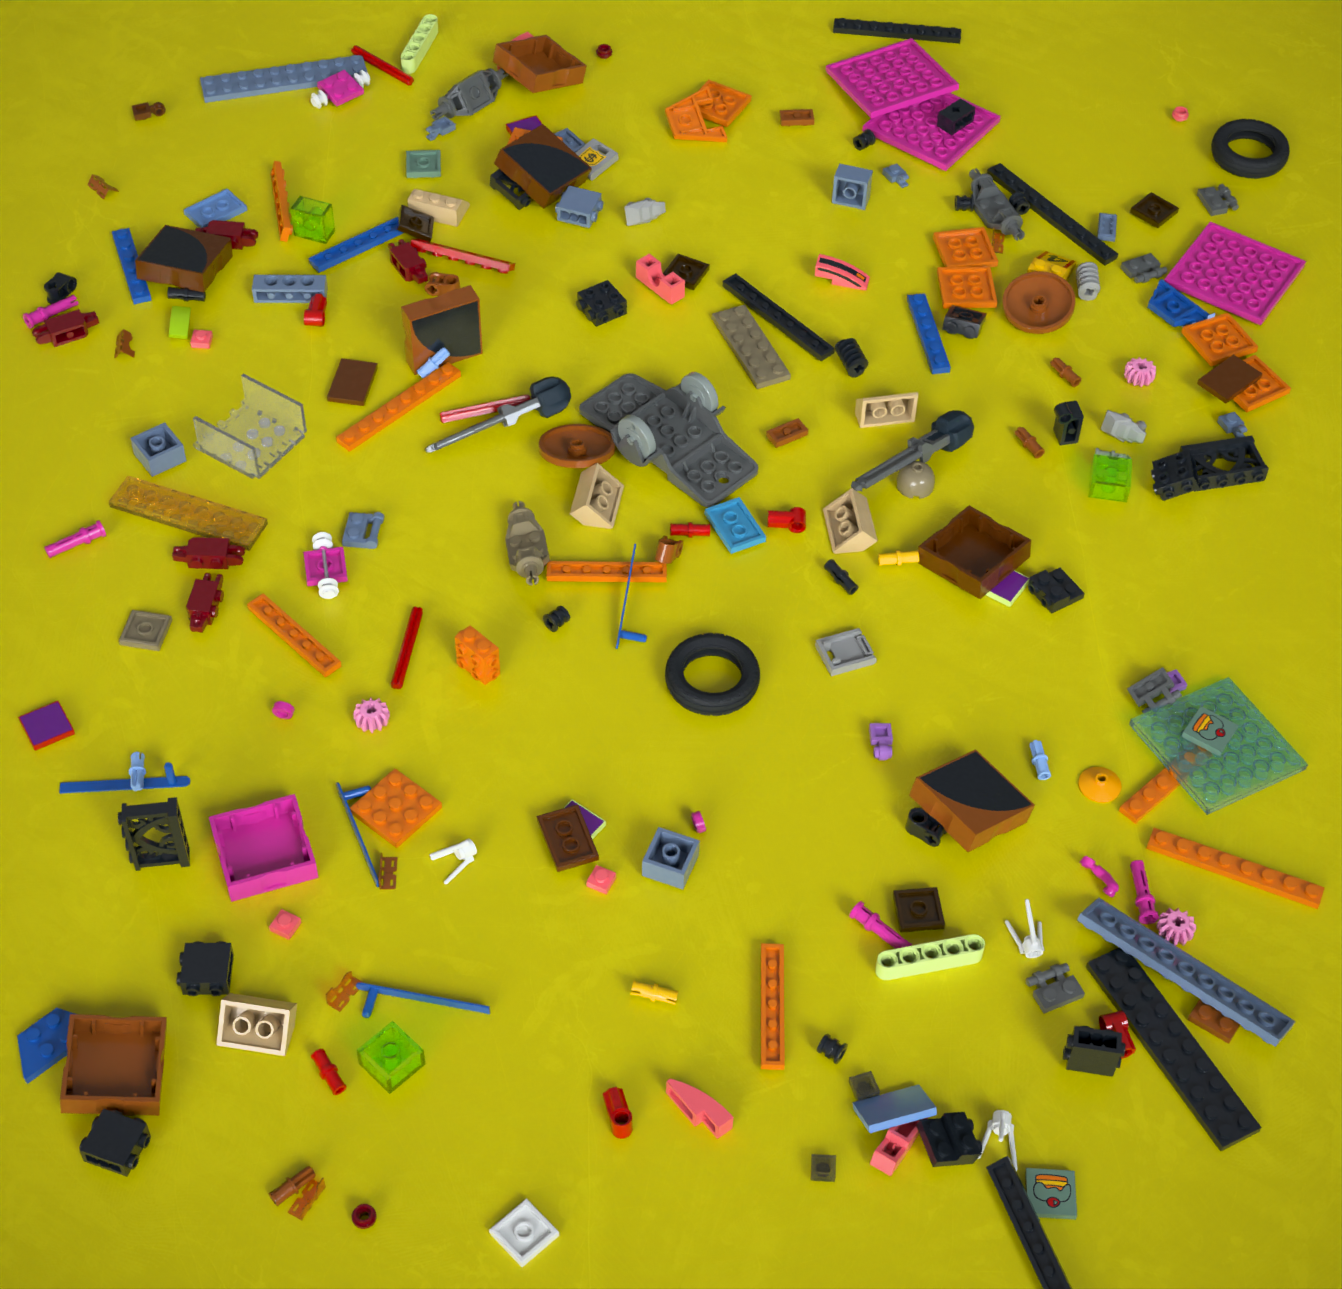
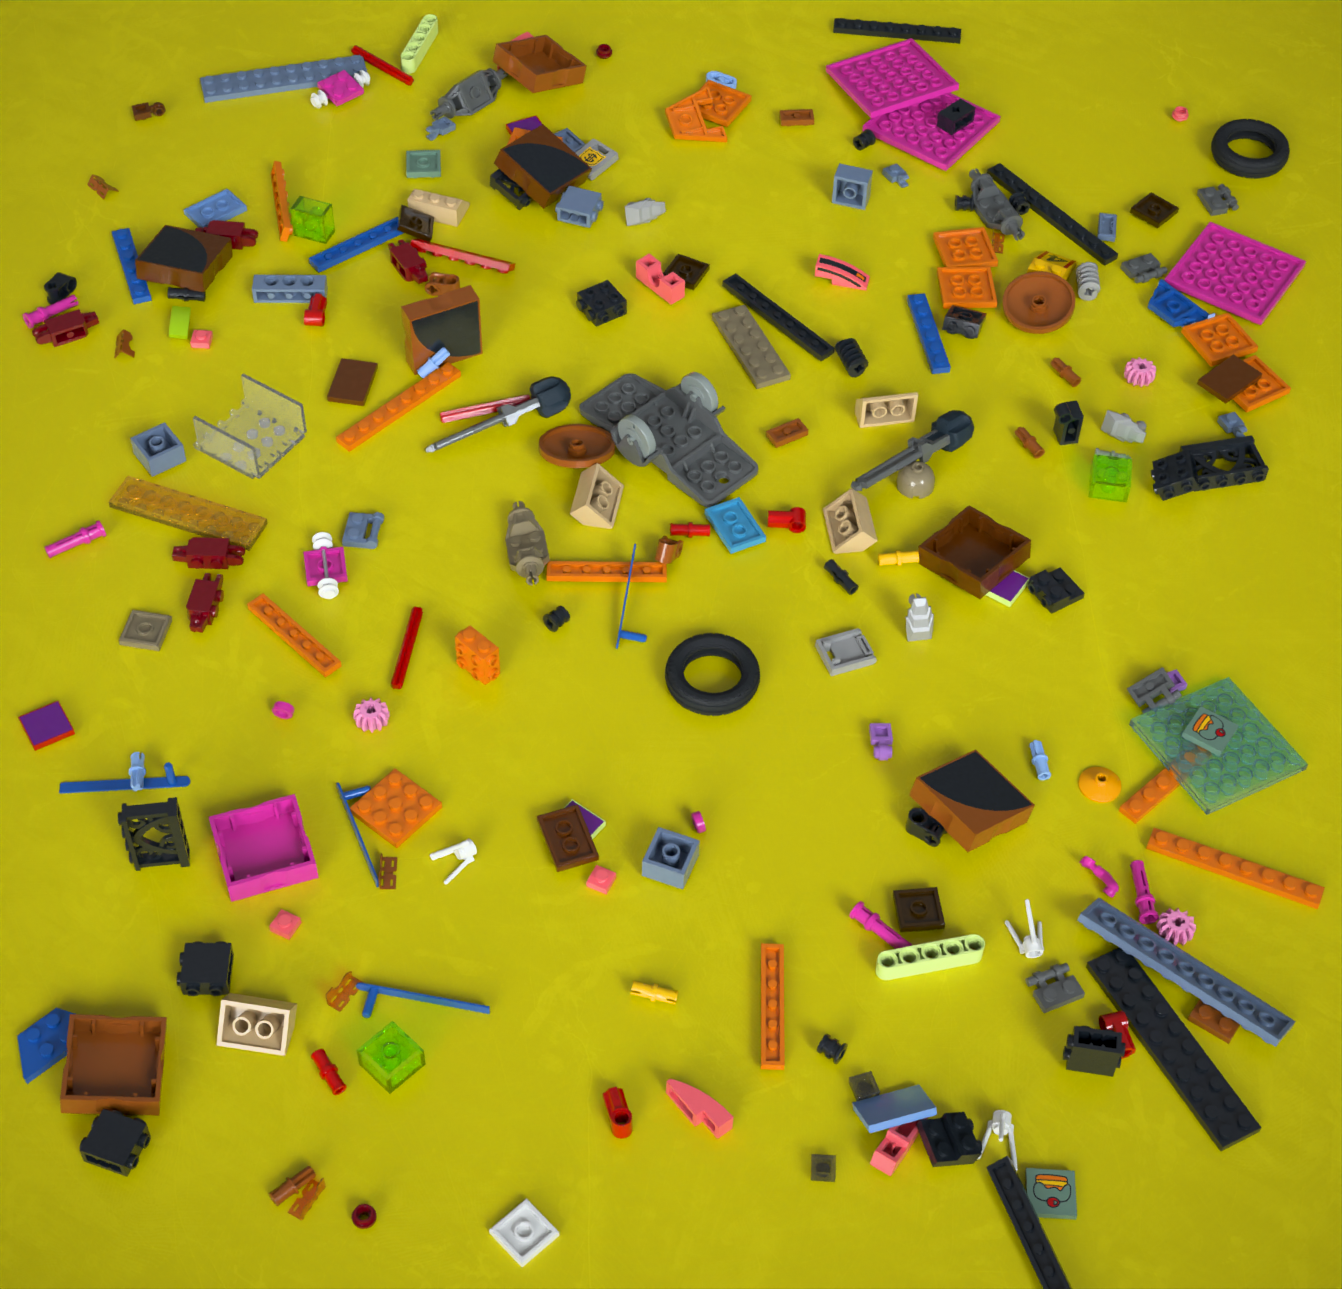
(722, 78): none -> light blue plate
(919, 619): none -> connector

